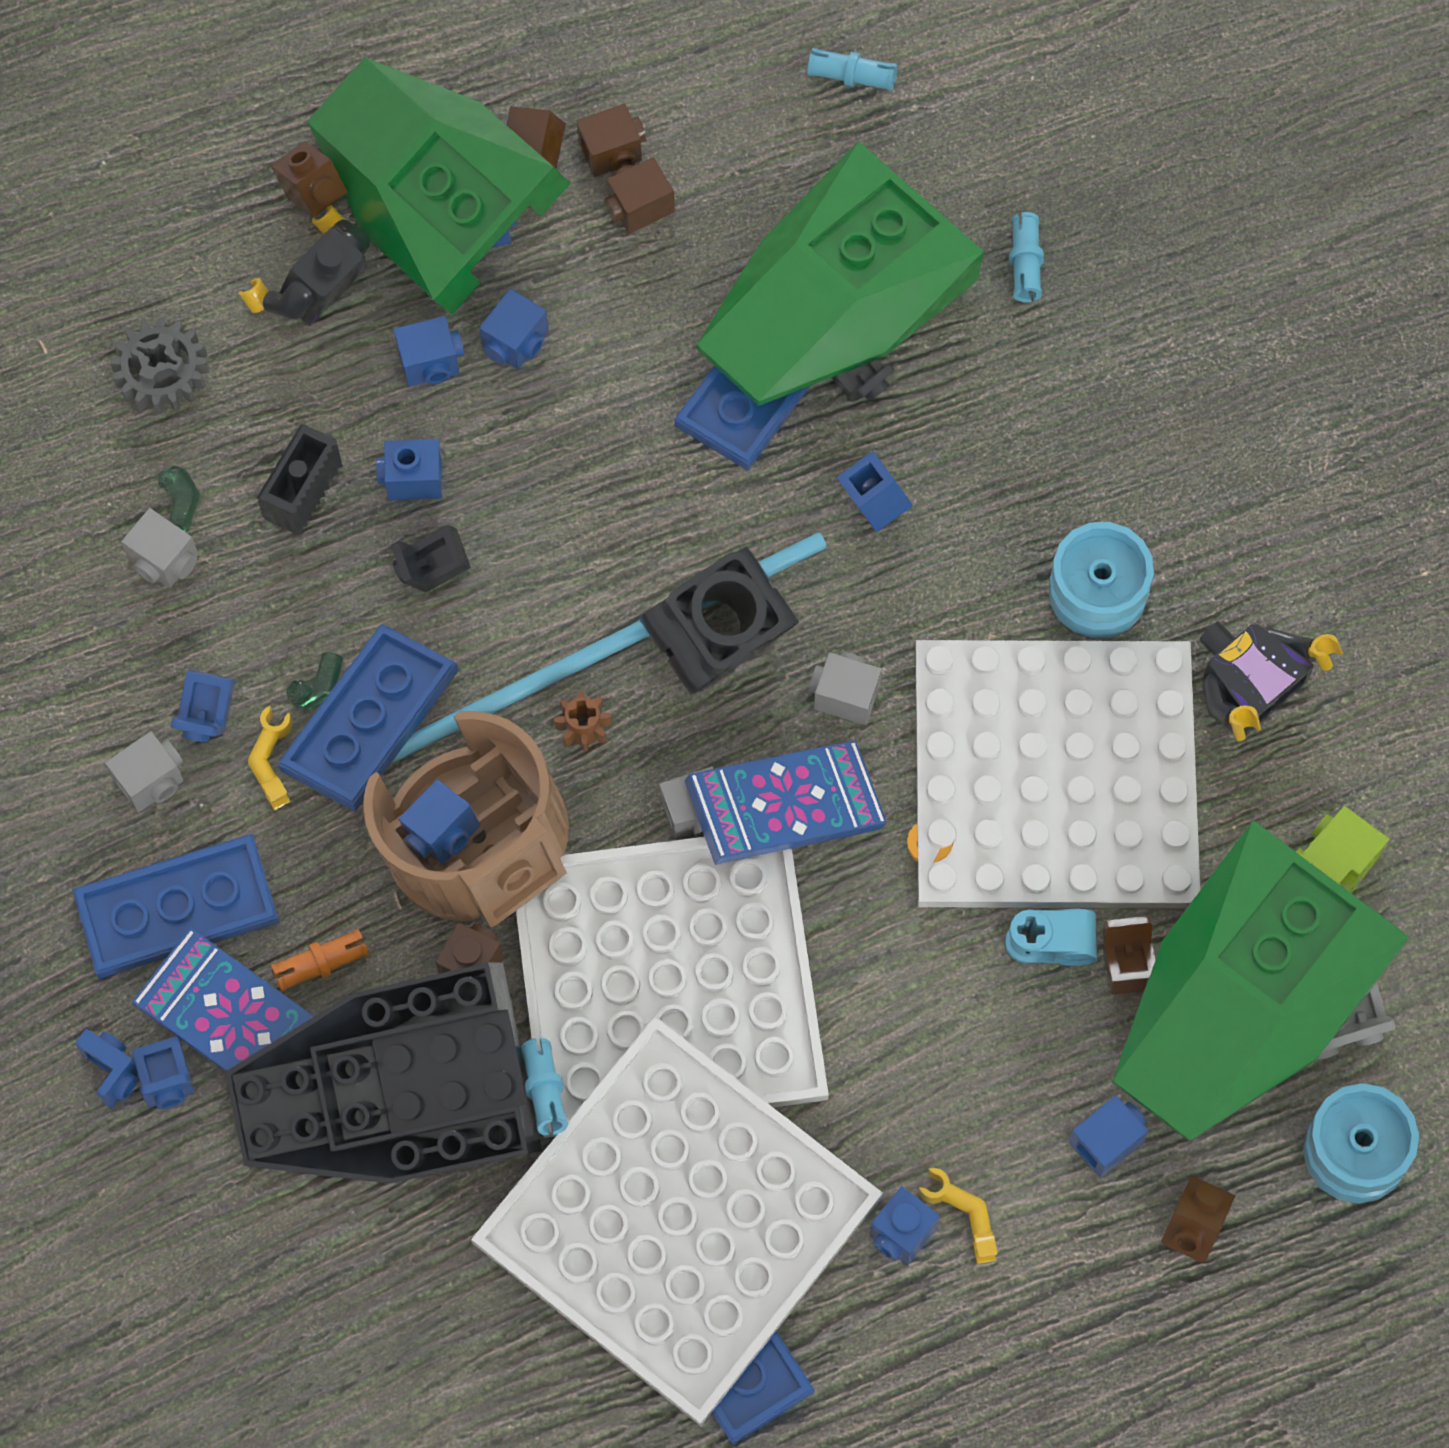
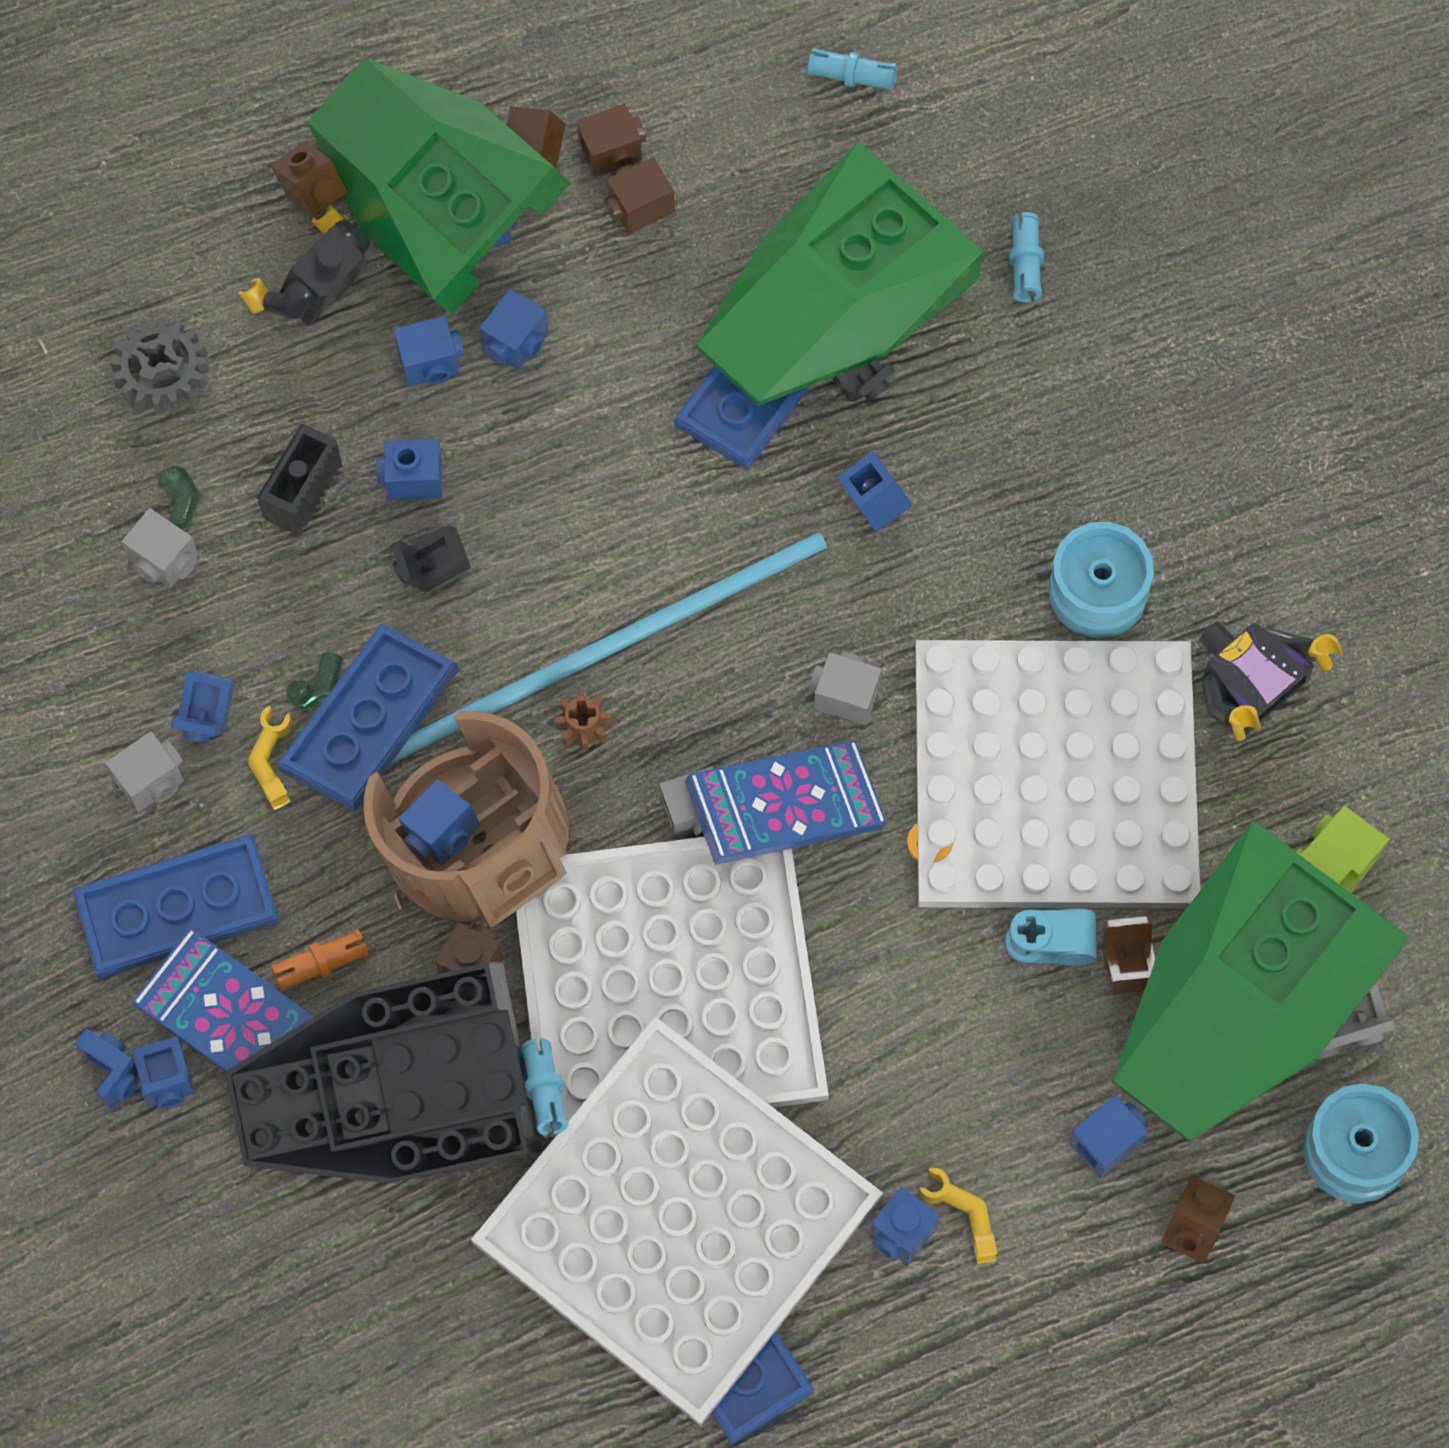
(697, 651): black piece -> none

